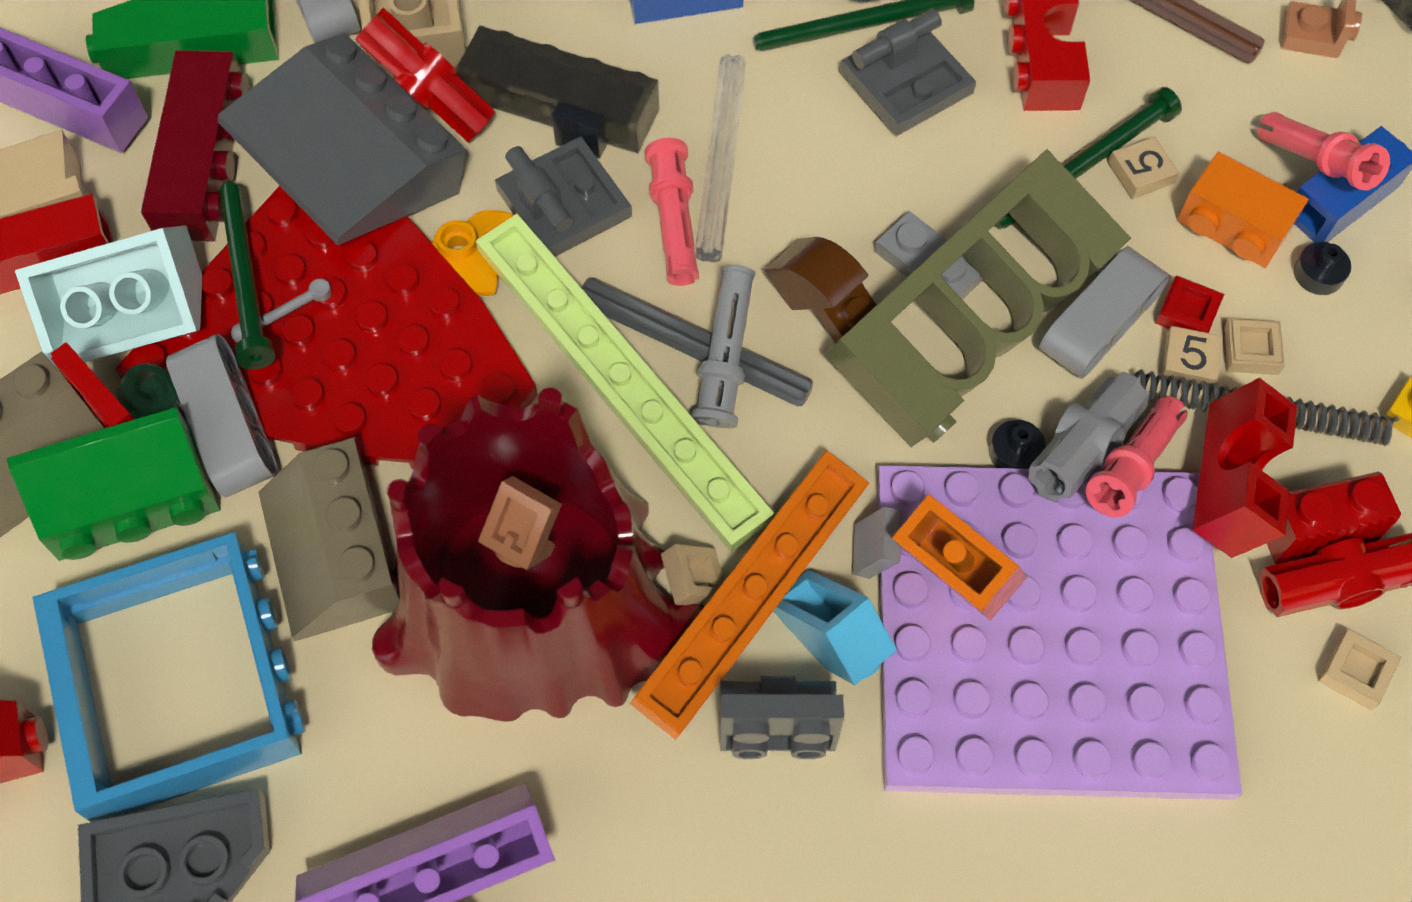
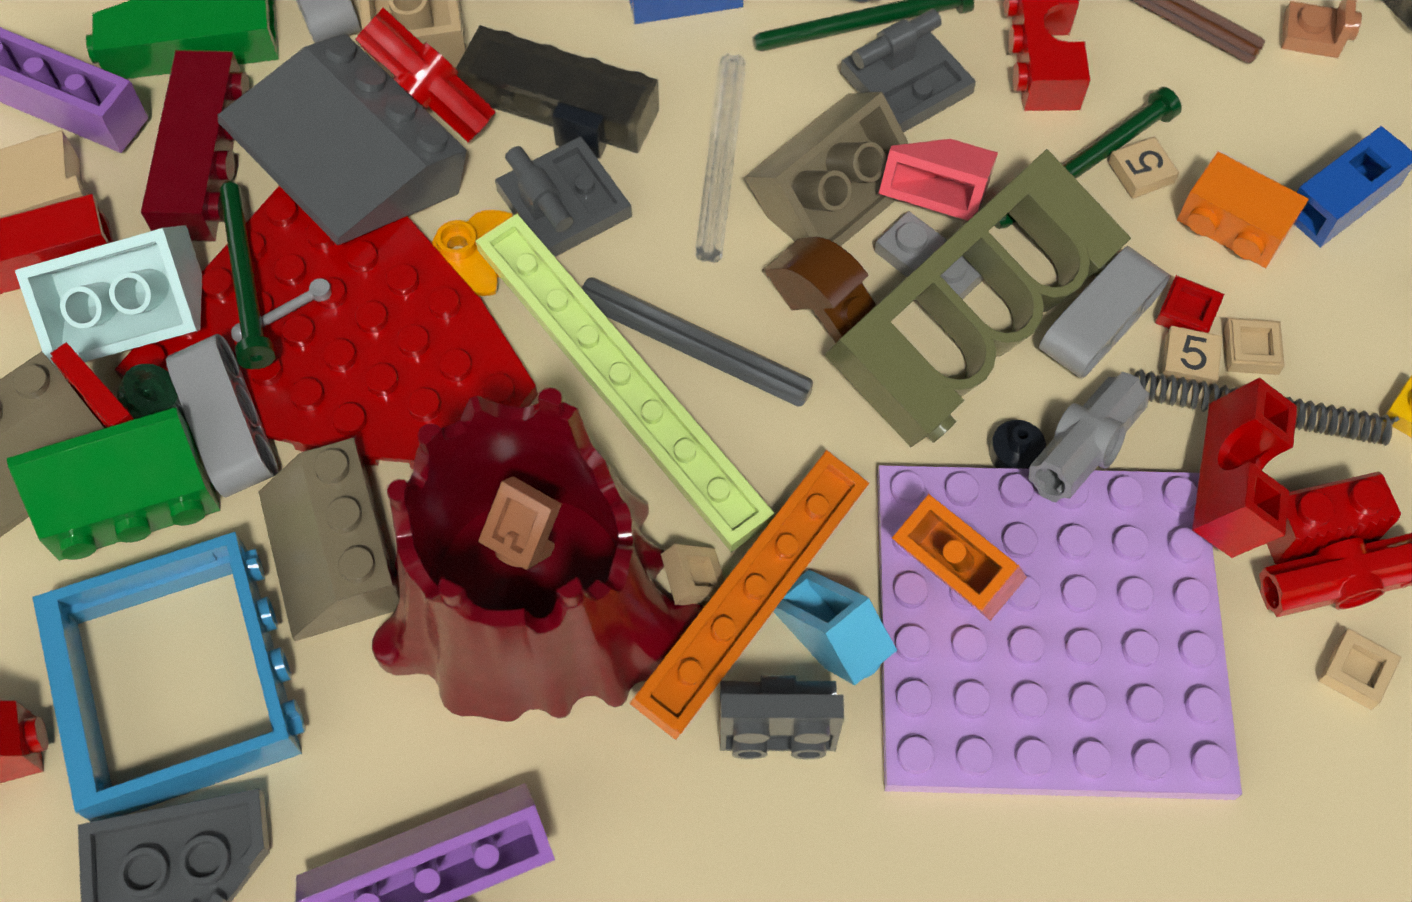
(671, 191): coral pin -> none
(726, 375): light grey pin -> none
(830, 171): none -> dark tan slope
(874, 544): light grey tile -> none
(939, 176): none -> coral slope
(1132, 465): coral pin -> none
(1322, 268): black tile -> none
(1334, 153): coral pin -> none

